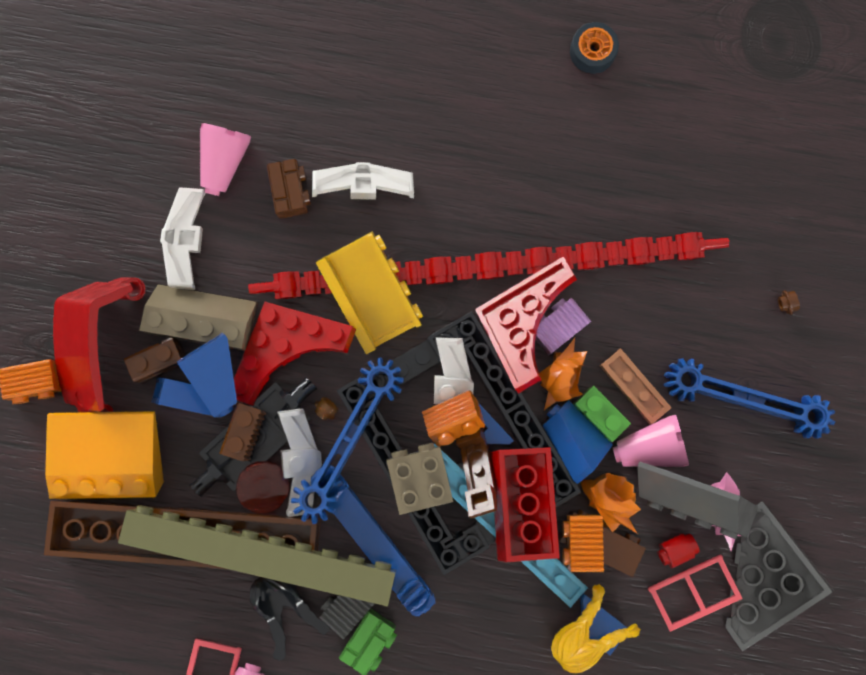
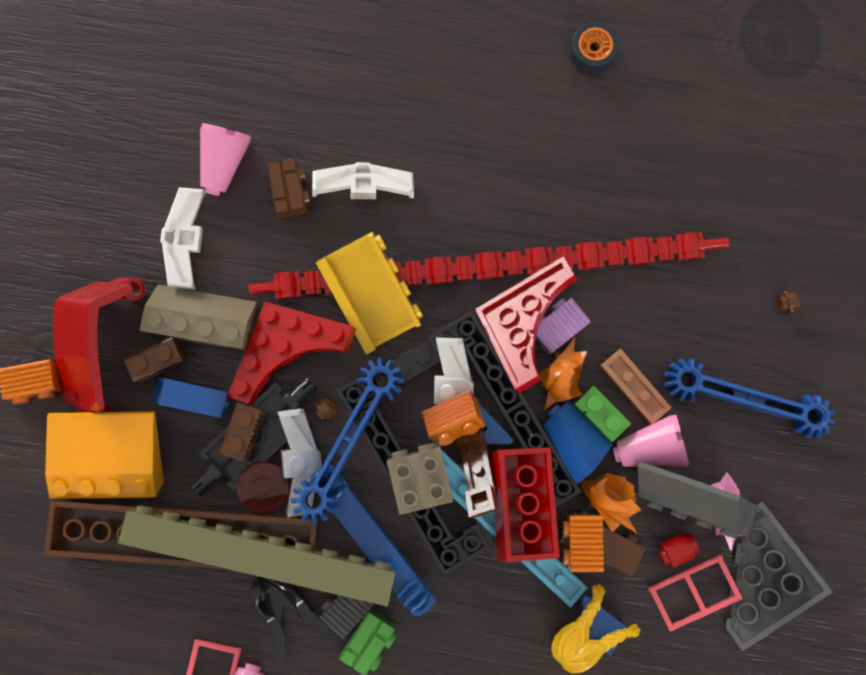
(212, 375): blue slope -> none

